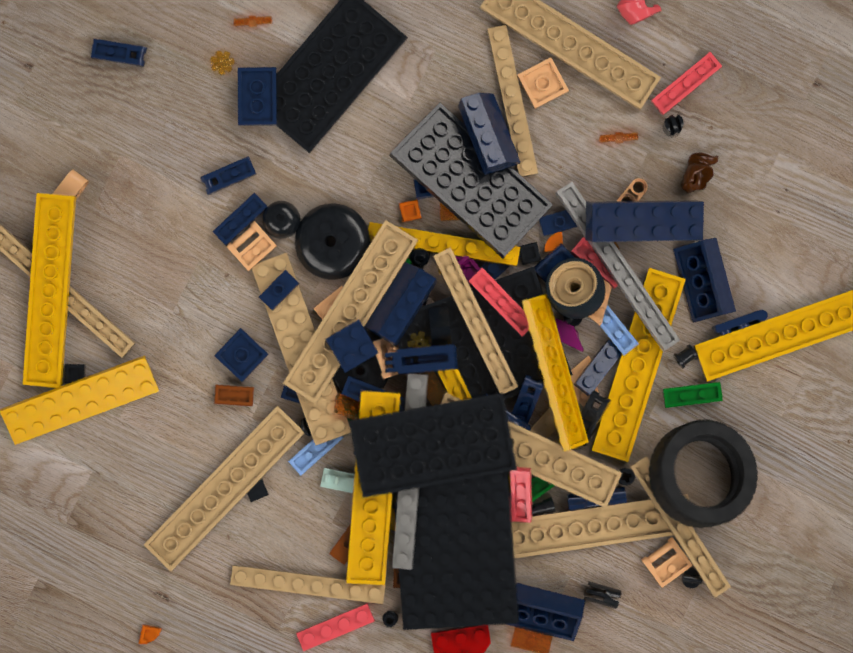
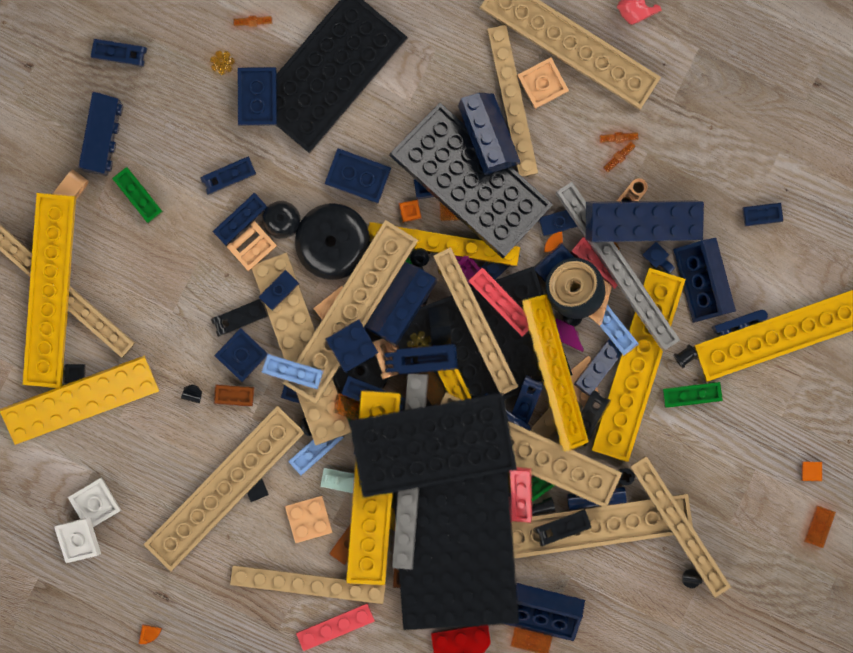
(77, 540): none -> white plate
(95, 502): none -> white plate
(100, 134): none -> dark blue slope
(137, 195): none -> green plate
(192, 393): none -> black plate
(239, 317): none -> black plate
(292, 371): none -> light blue tile
(308, 519): none -> light nougat plate
(357, 176): none -> dark blue plate
(390, 618): black pin -> none
(529, 253): black tile -> none
(563, 527): none -> black plate
(607, 601): black arm -> none
(619, 157): none -> clear orange bar
(657, 256): none -> dark blue plate
(669, 568): light nougat plate -> none
(673, 125): black arm -> none
(686, 83): coral plate -> none
(698, 172): reddish brown hair -> none
(741, 464): black tyre -> none
(762, 214): none -> dark blue plate
(811, 471): none -> orange tile
(819, 526): none -> clear orange plate

